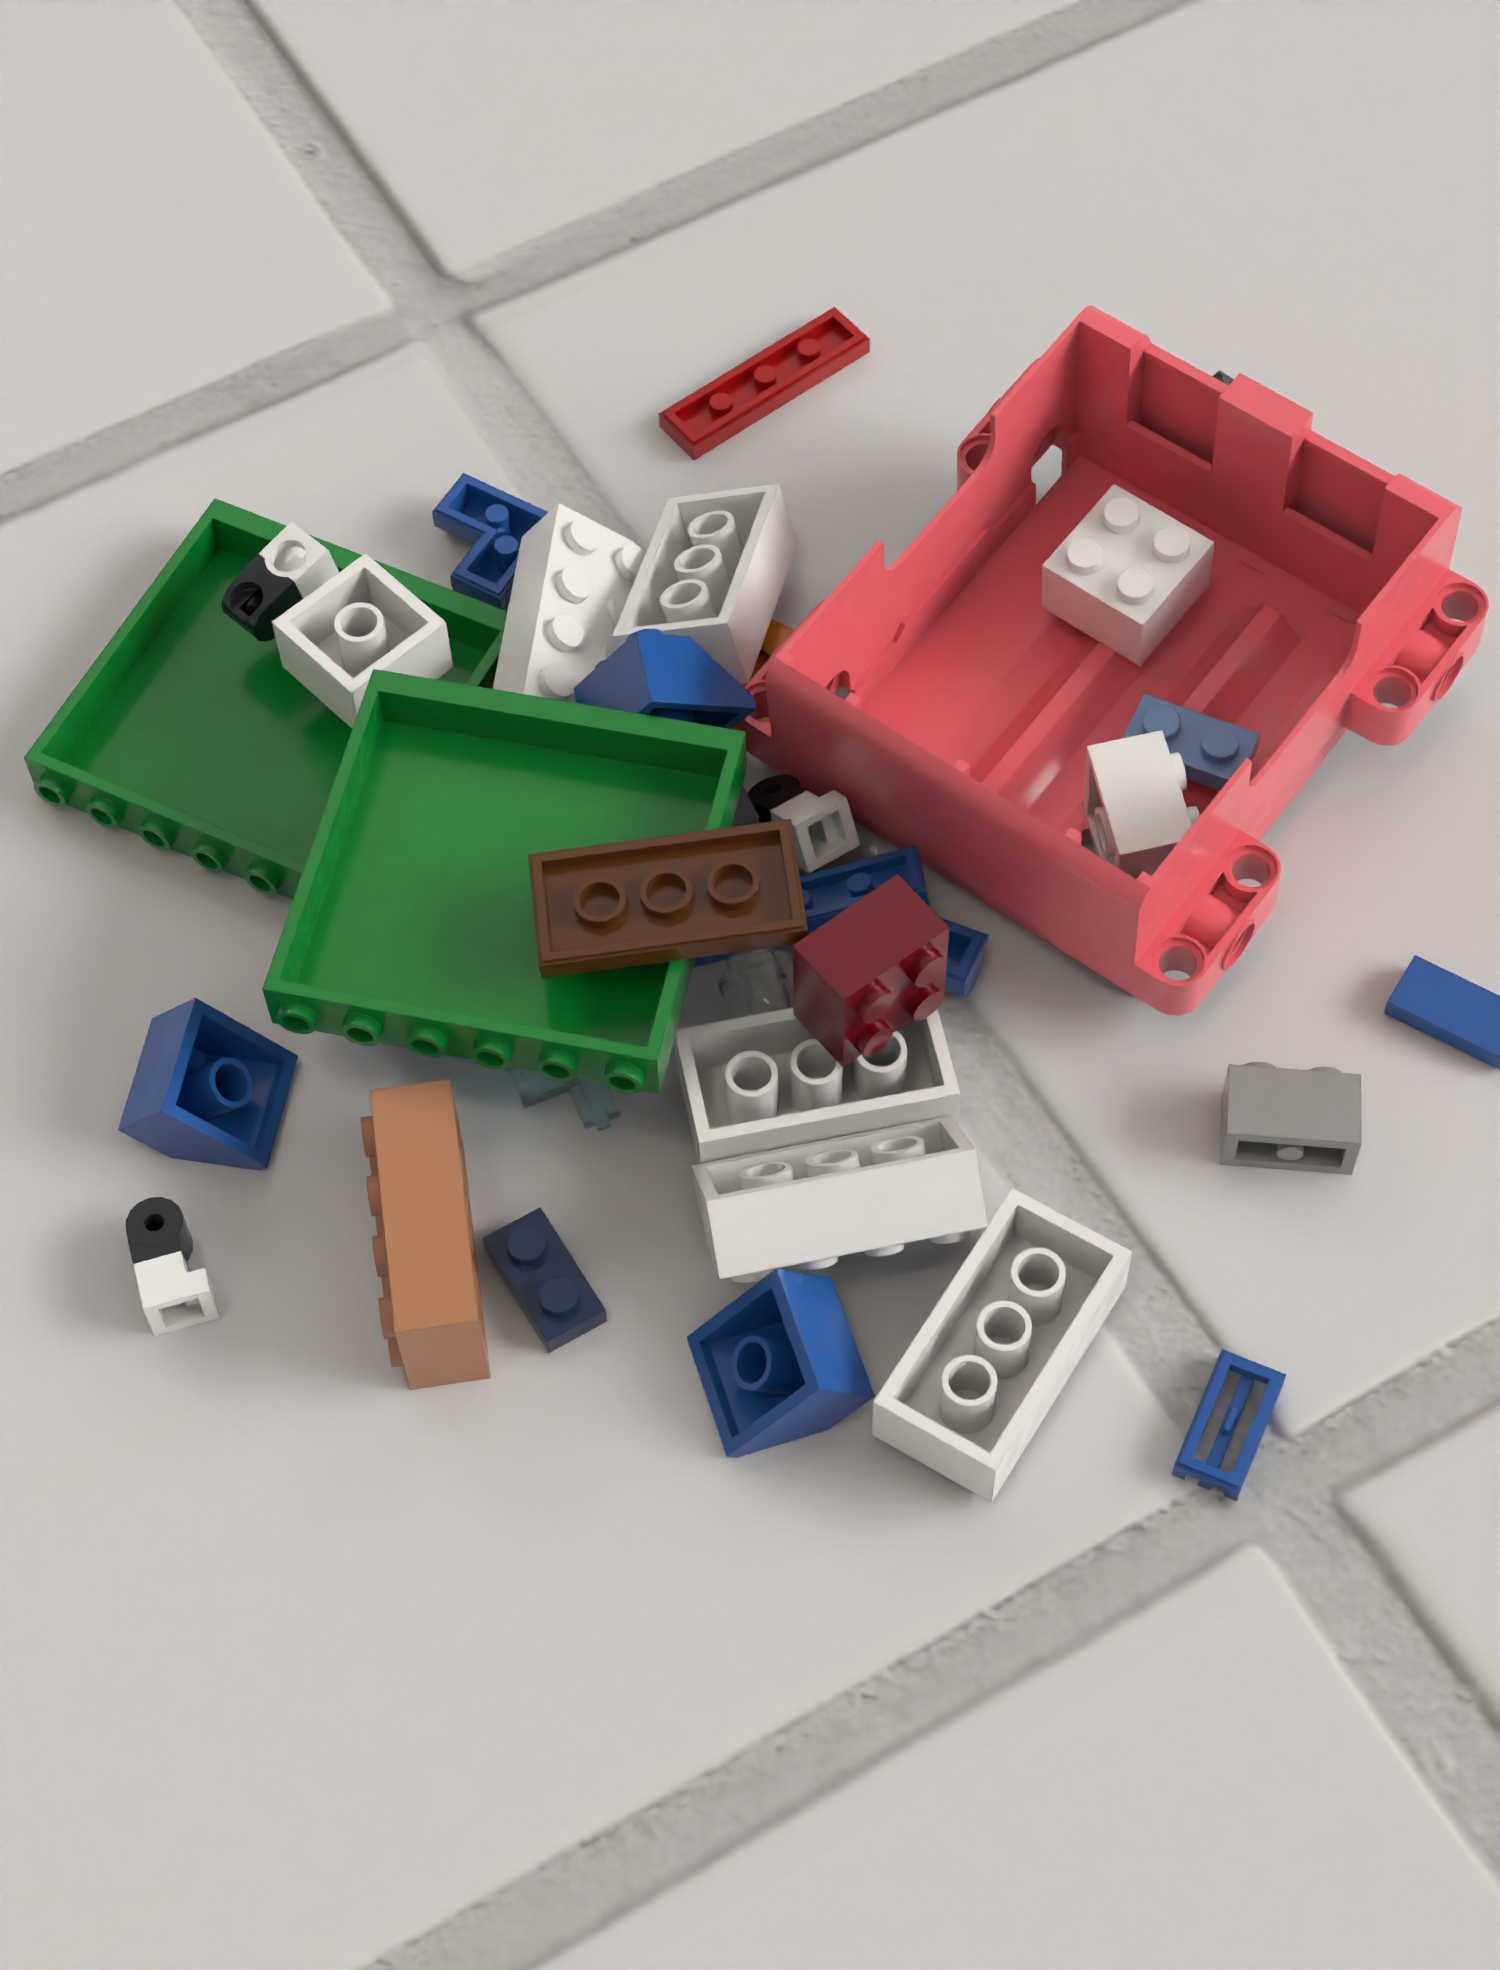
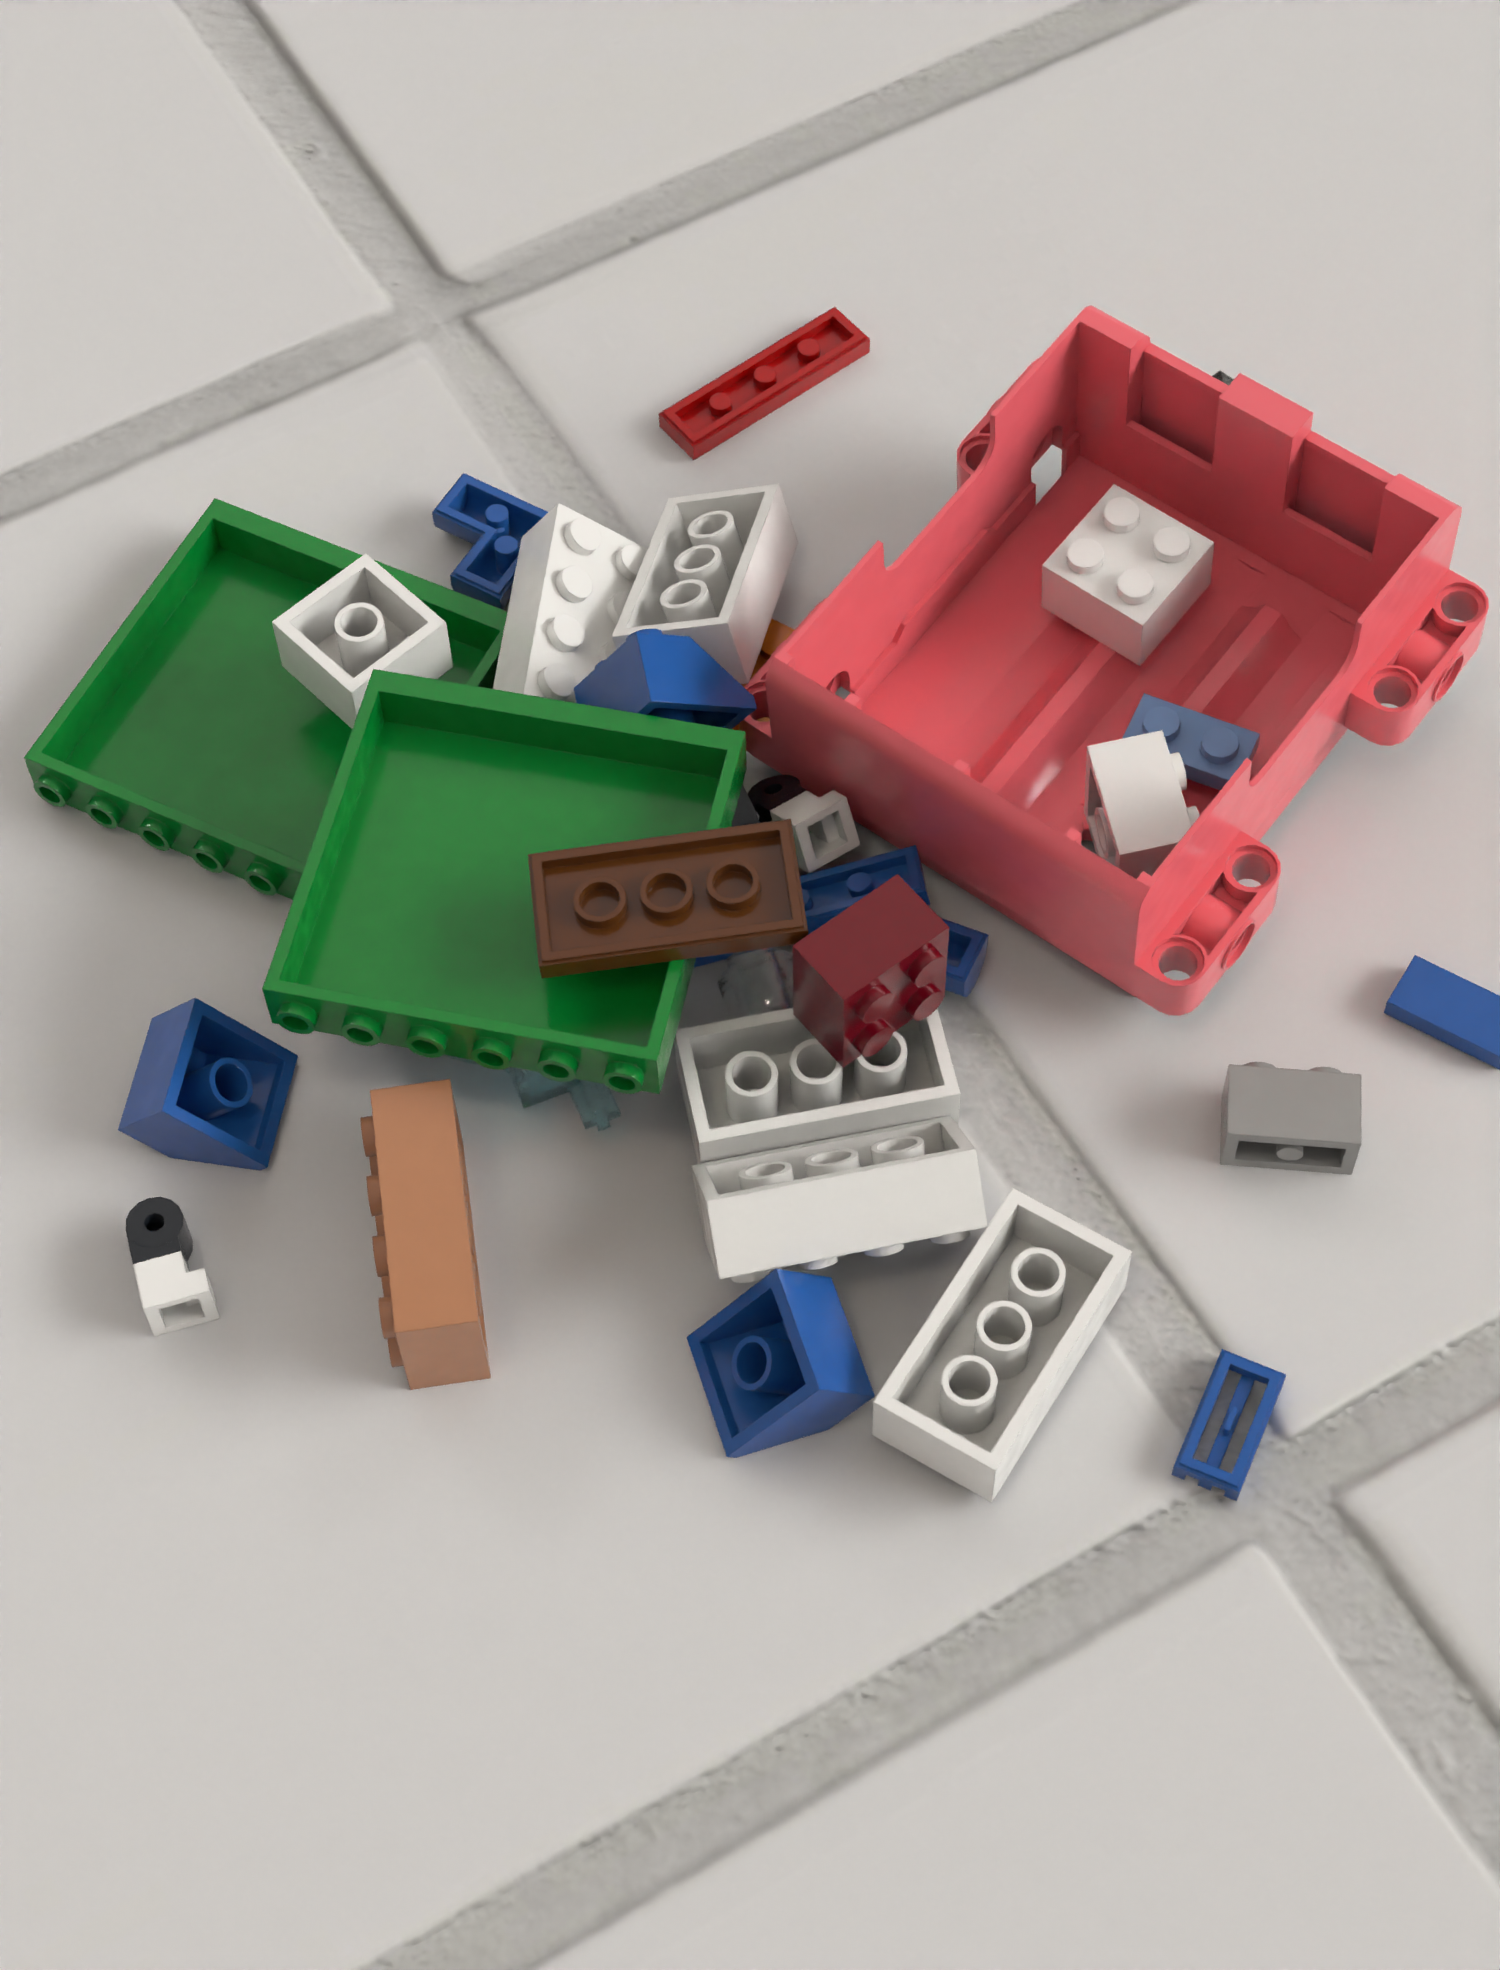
(277, 580): leg -> none
(544, 1280): dark blue plate -> none

